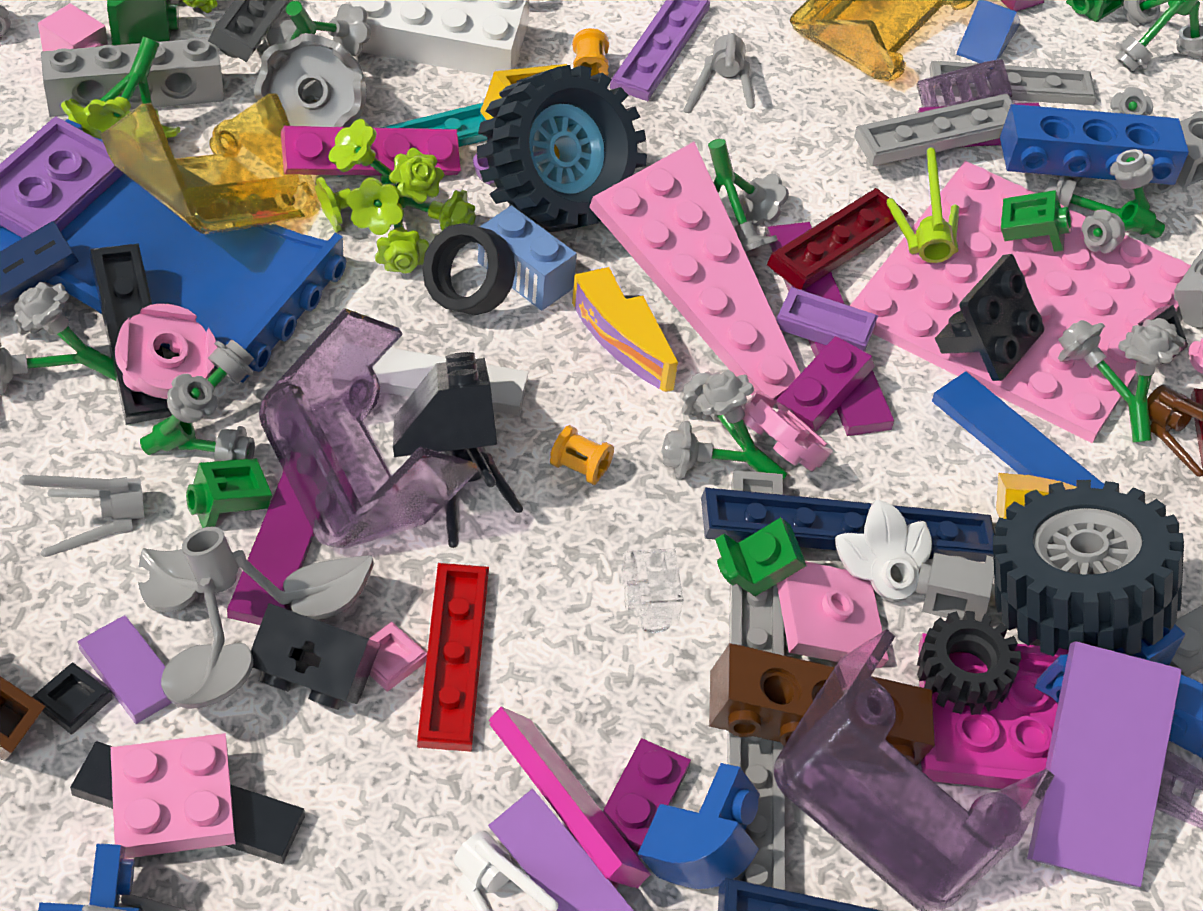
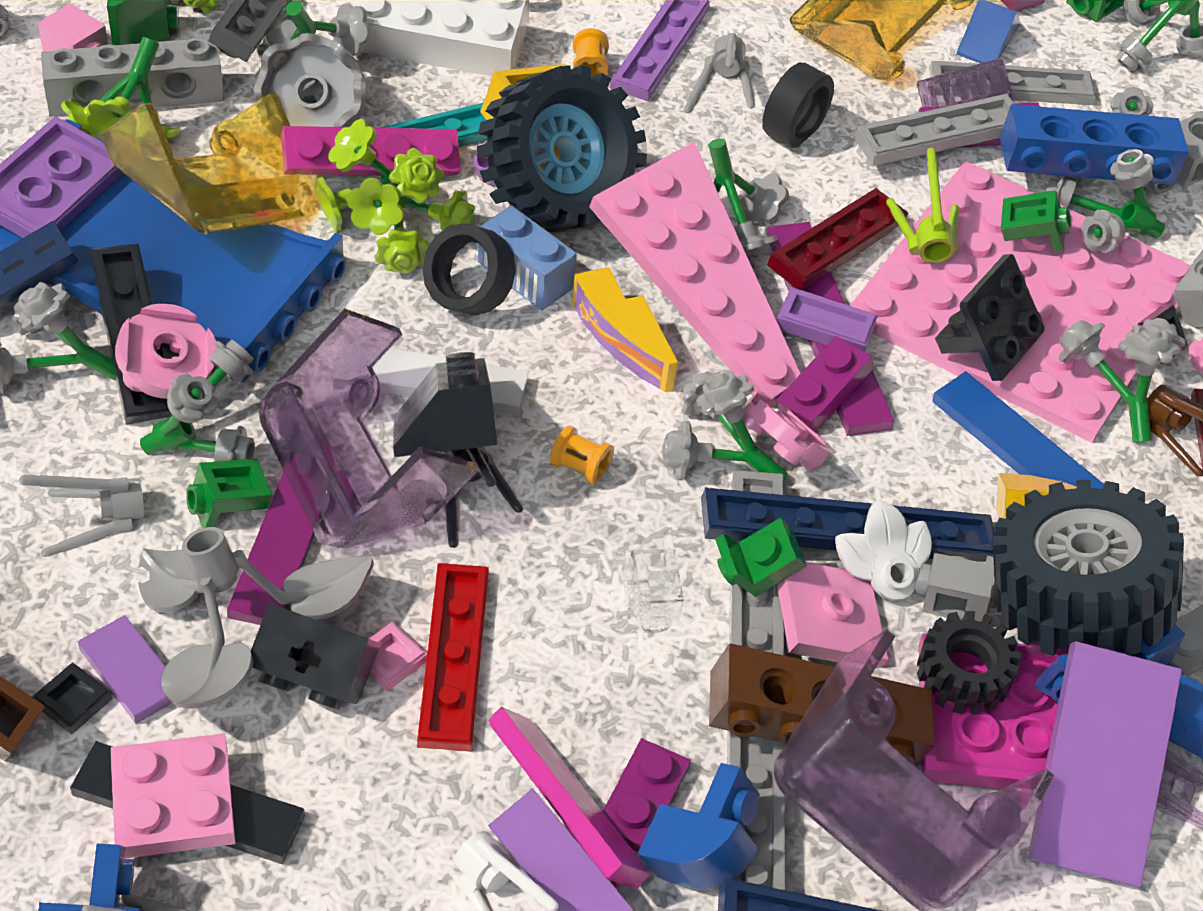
(798, 104): none -> black tyre

